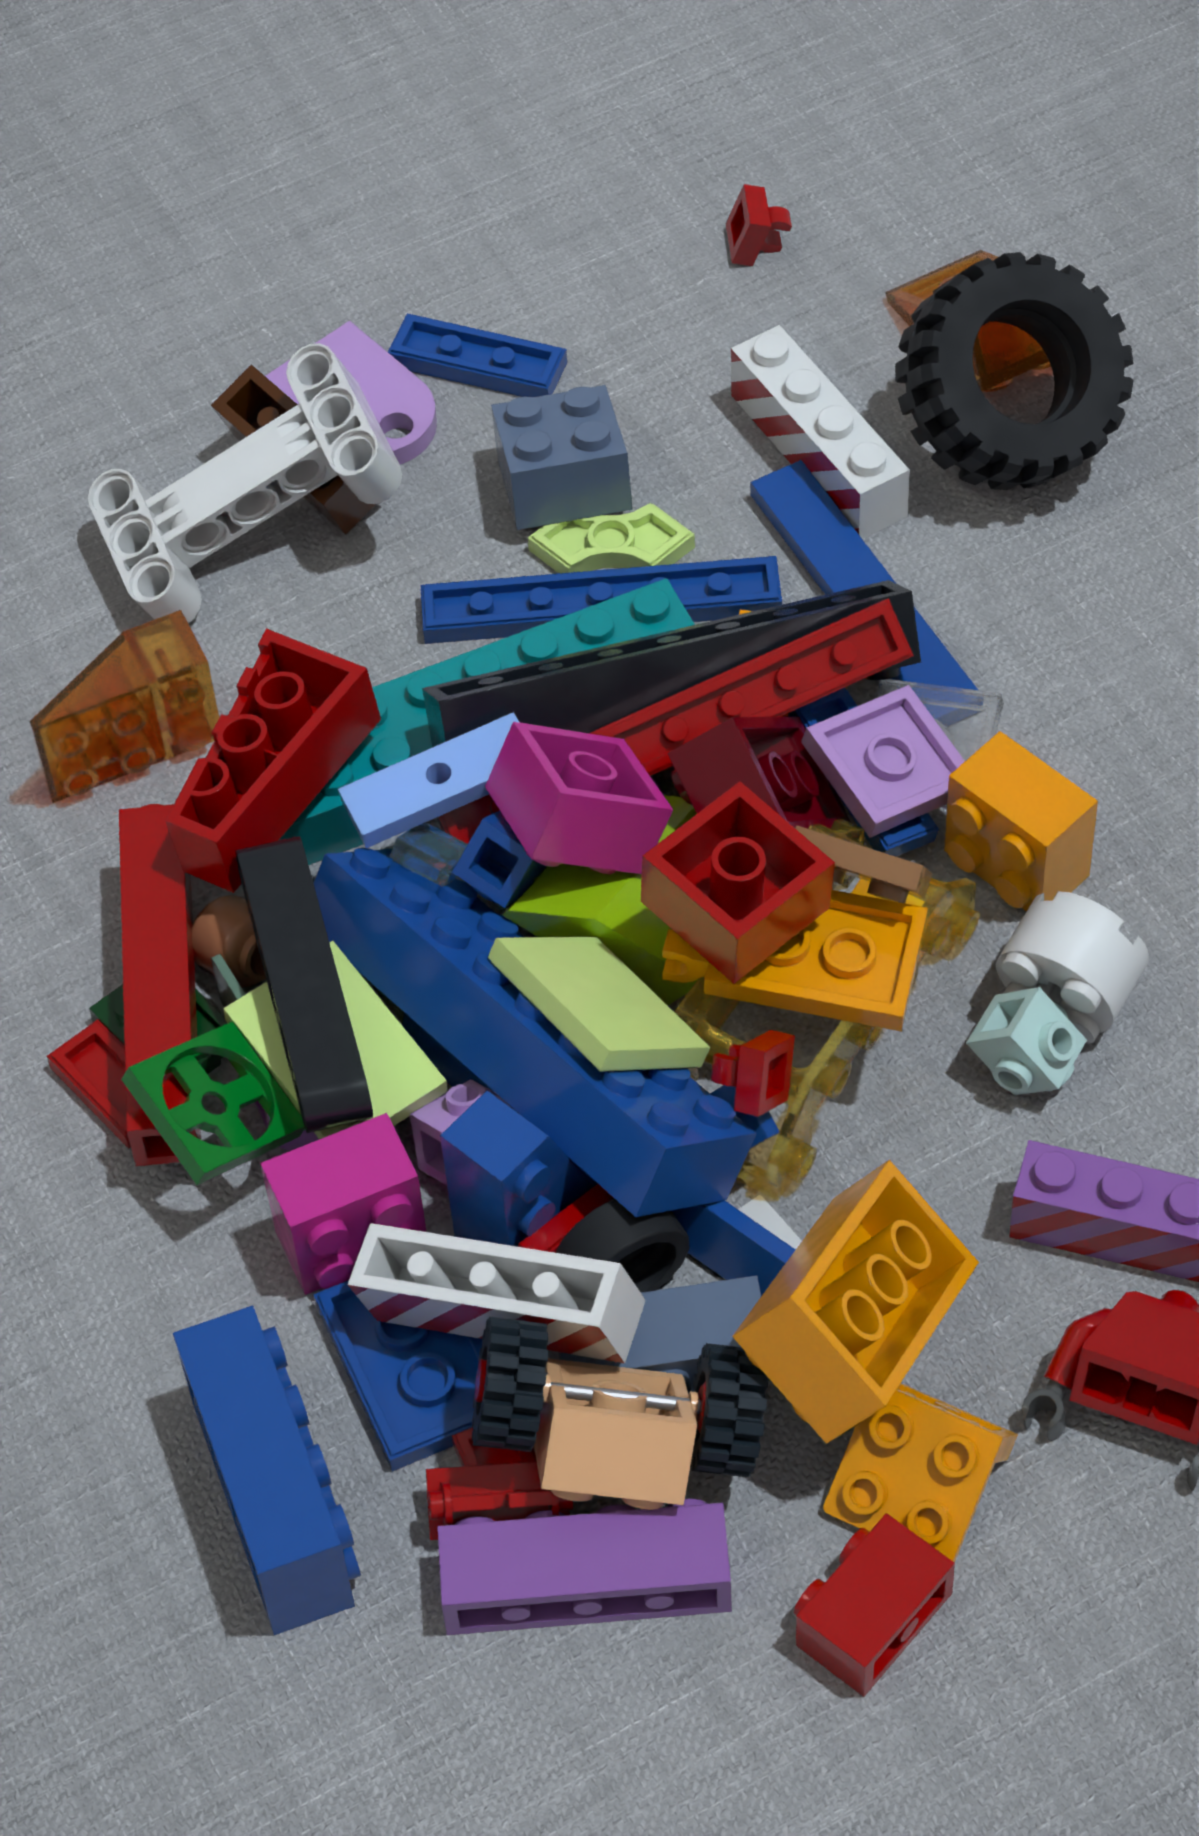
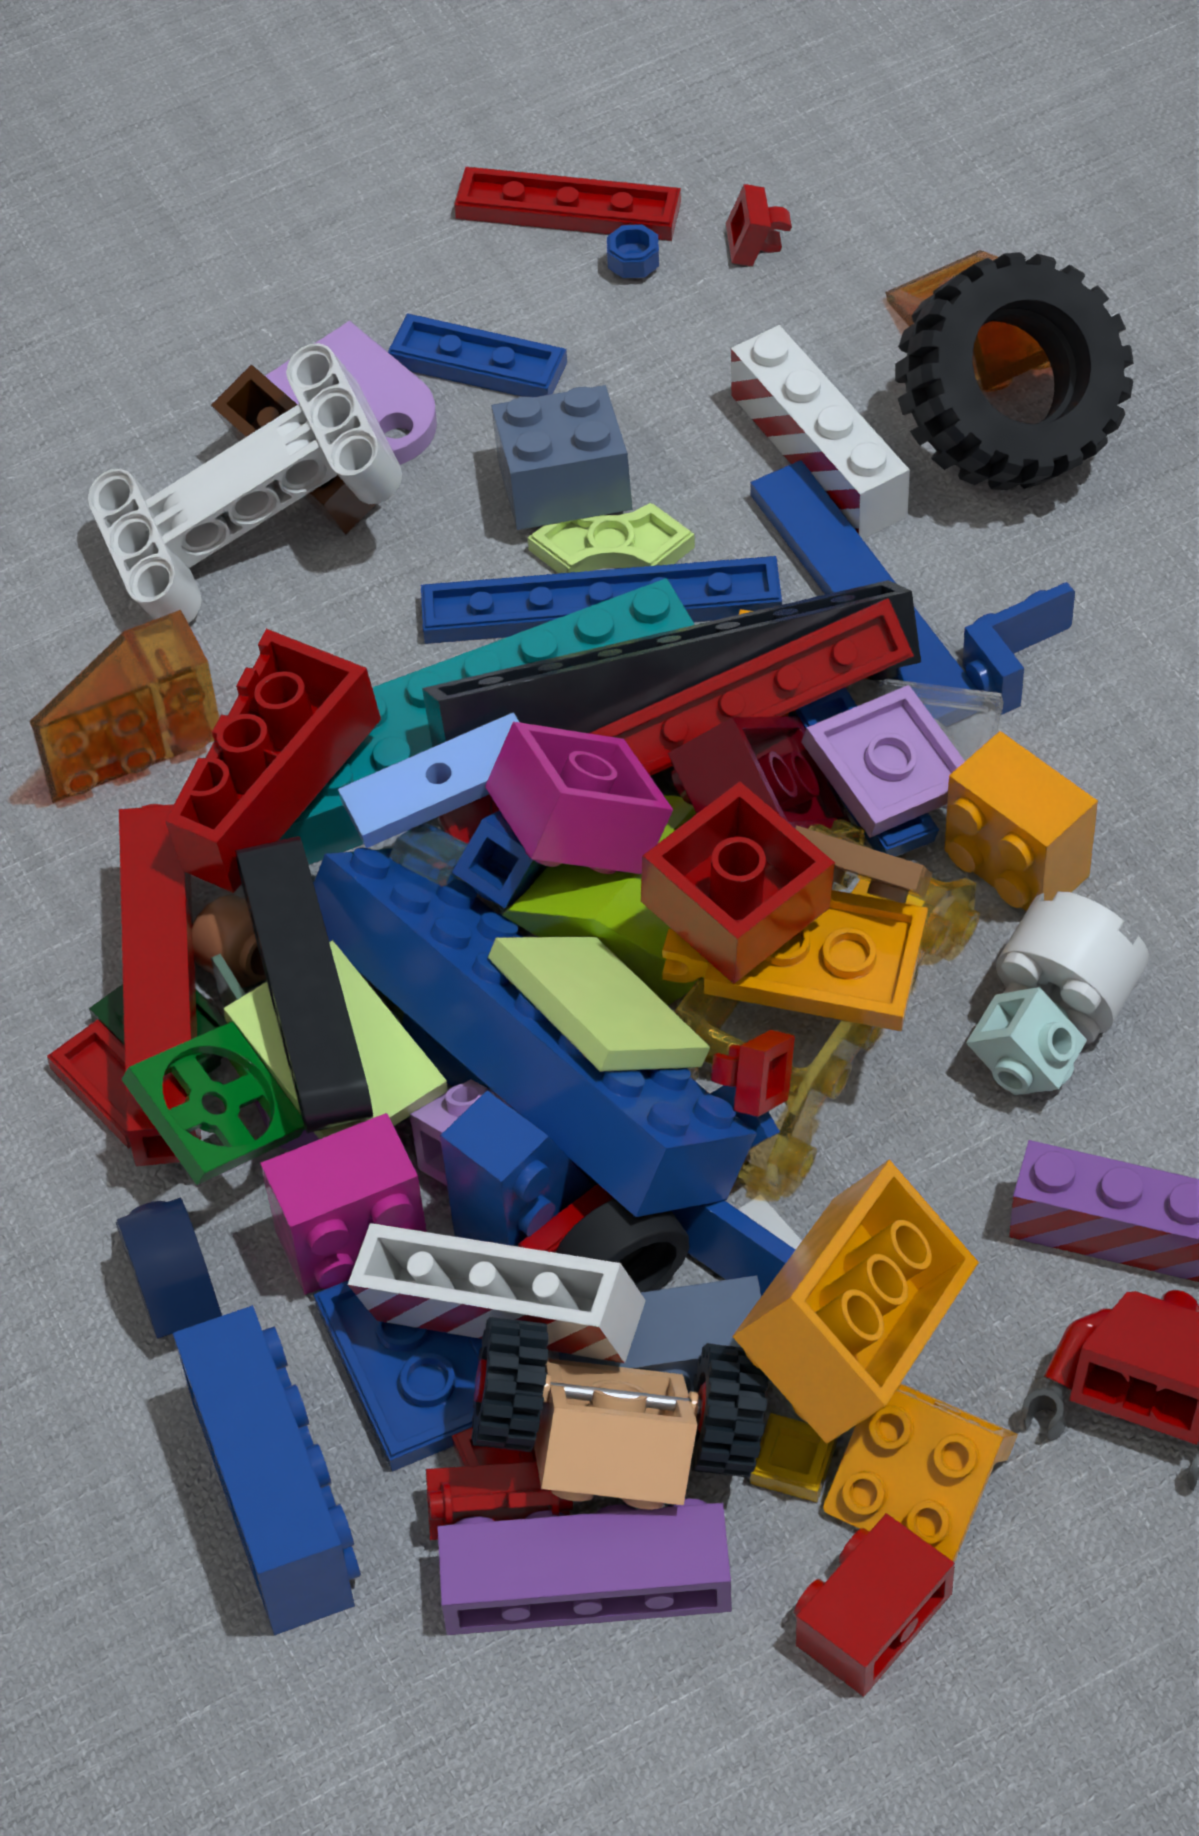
(168, 1266): none -> dark blue brick
(565, 202): none -> red tile
(632, 251): none -> blue tile
(792, 1459): none -> yellow tile
(996, 637): none -> blue bracket

